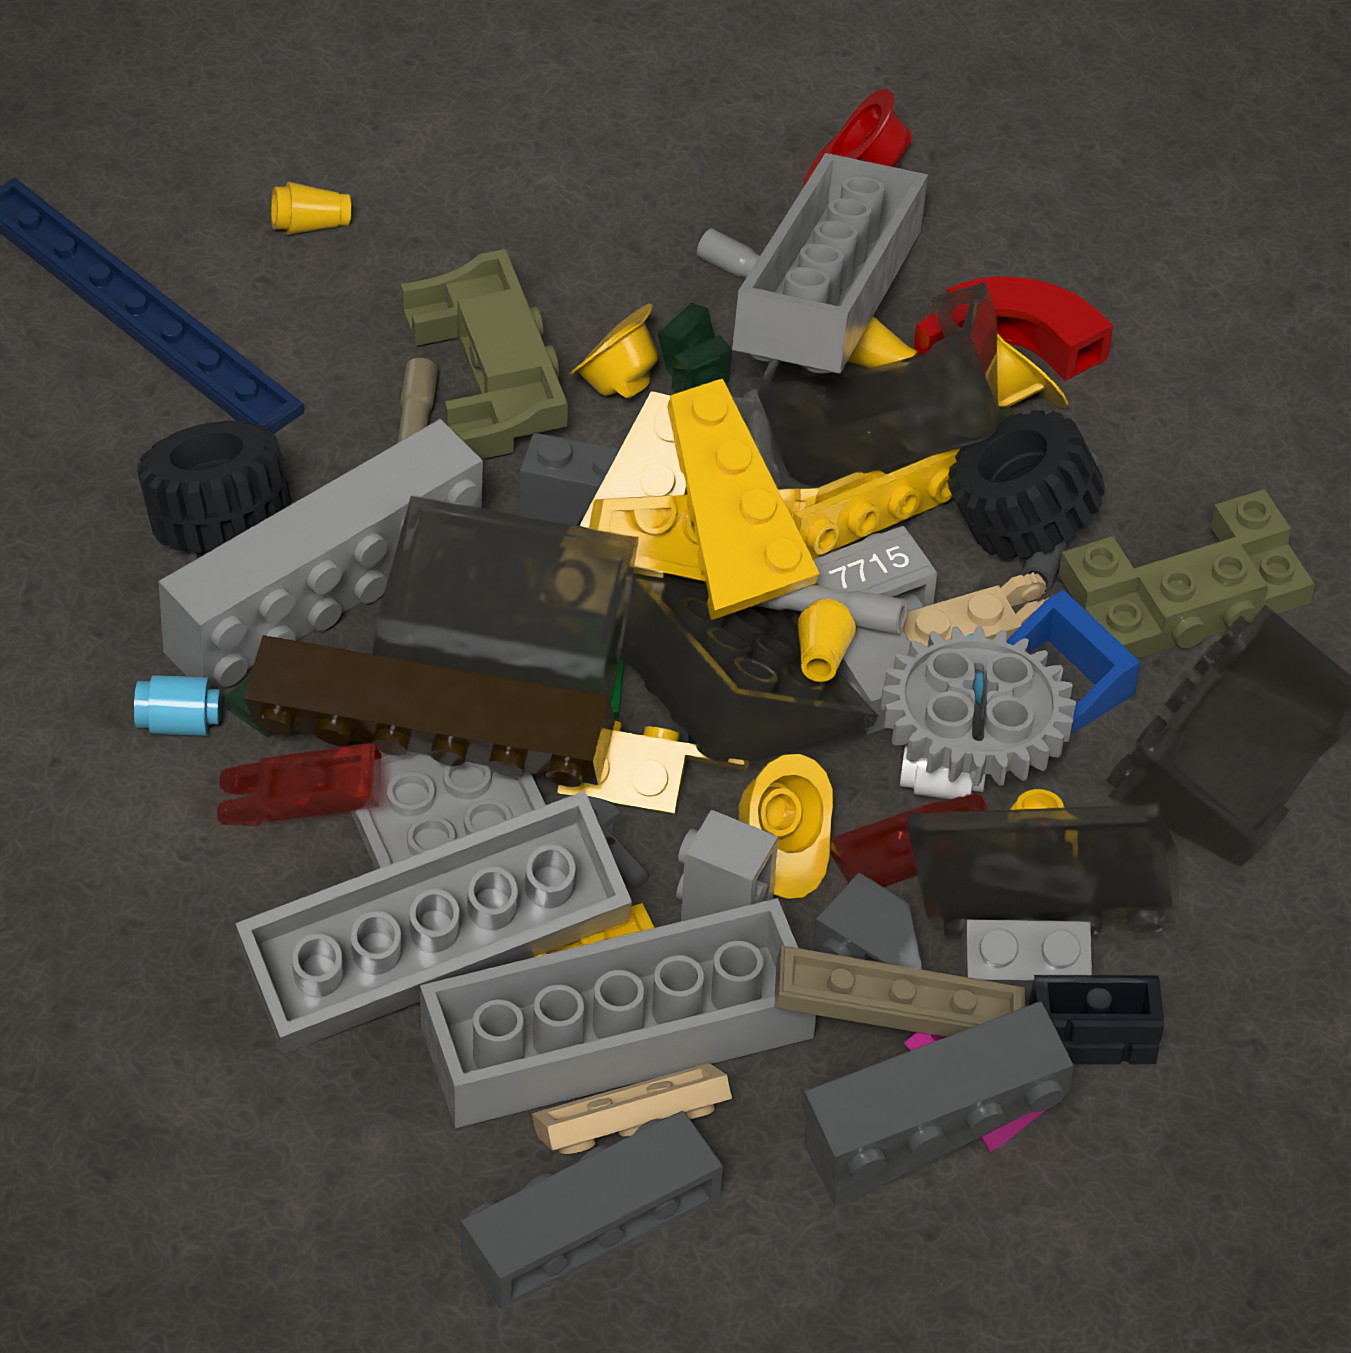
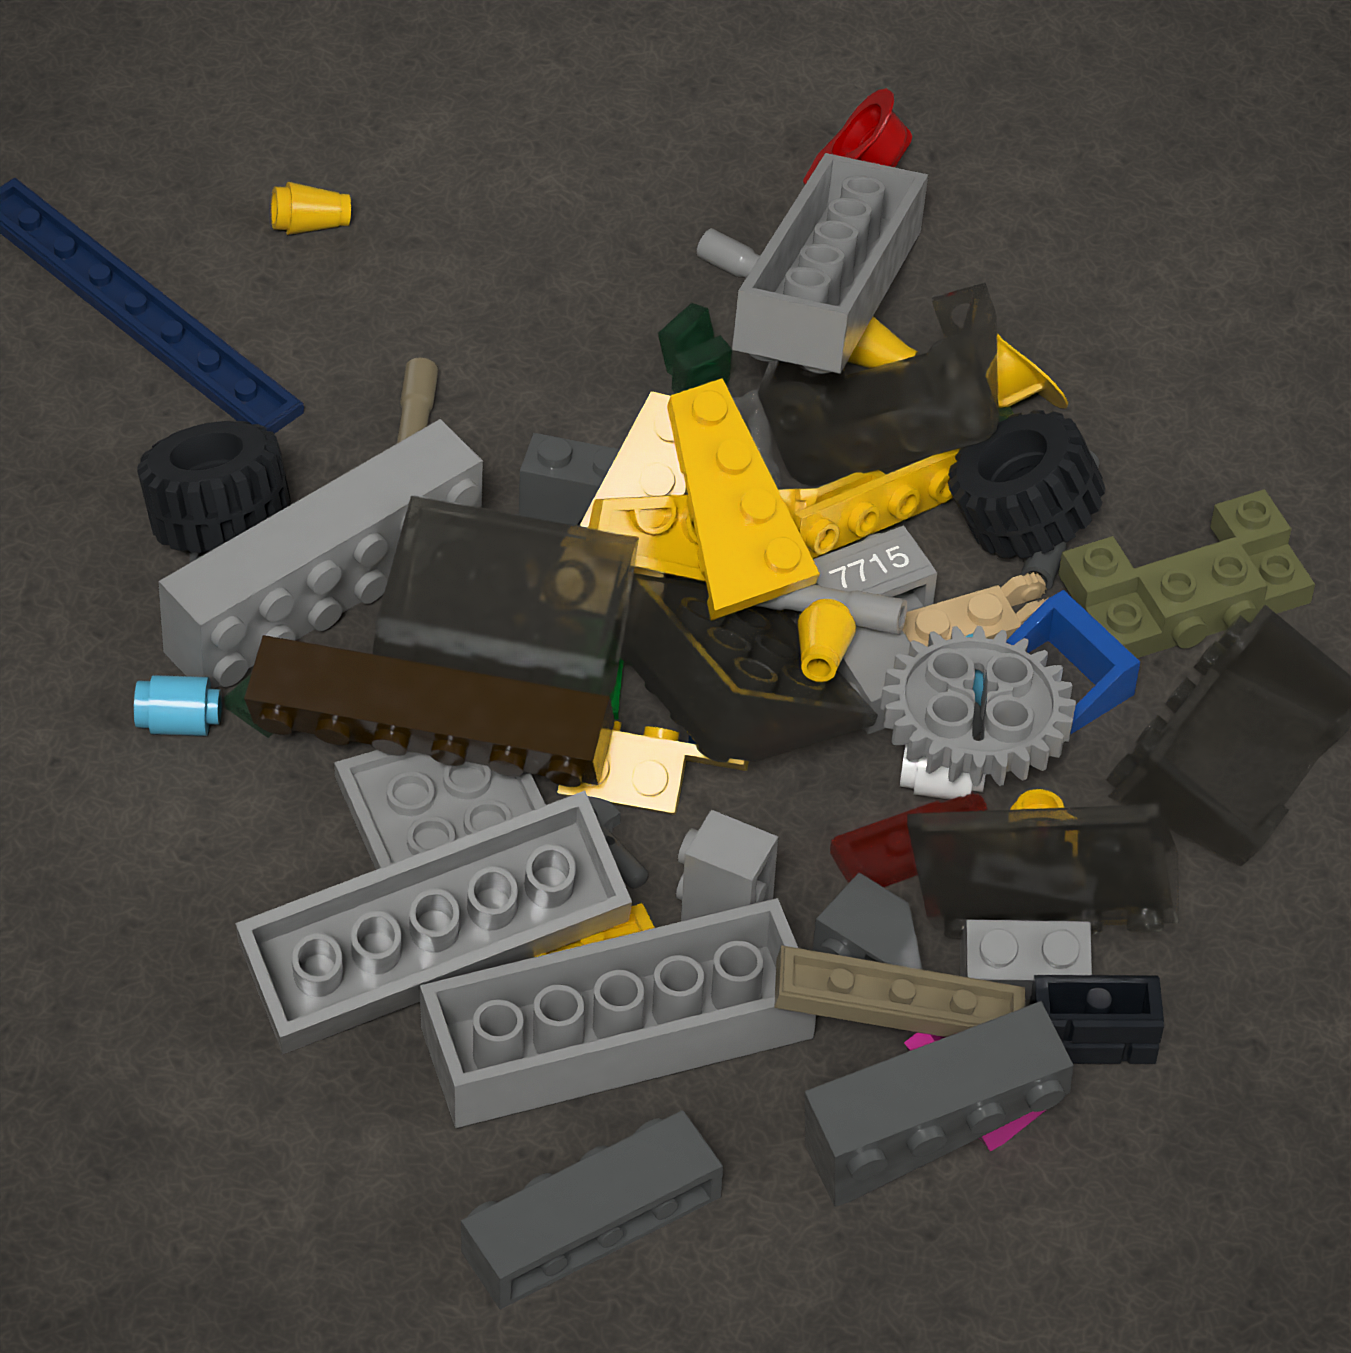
(302, 785): clear red hinge -> none
(502, 348): olive bracket -> none
(622, 358): yellow piece -> none
(623, 1110): tan plate -> none
(795, 804): yellow piece -> none
(1039, 318): red arch -> none

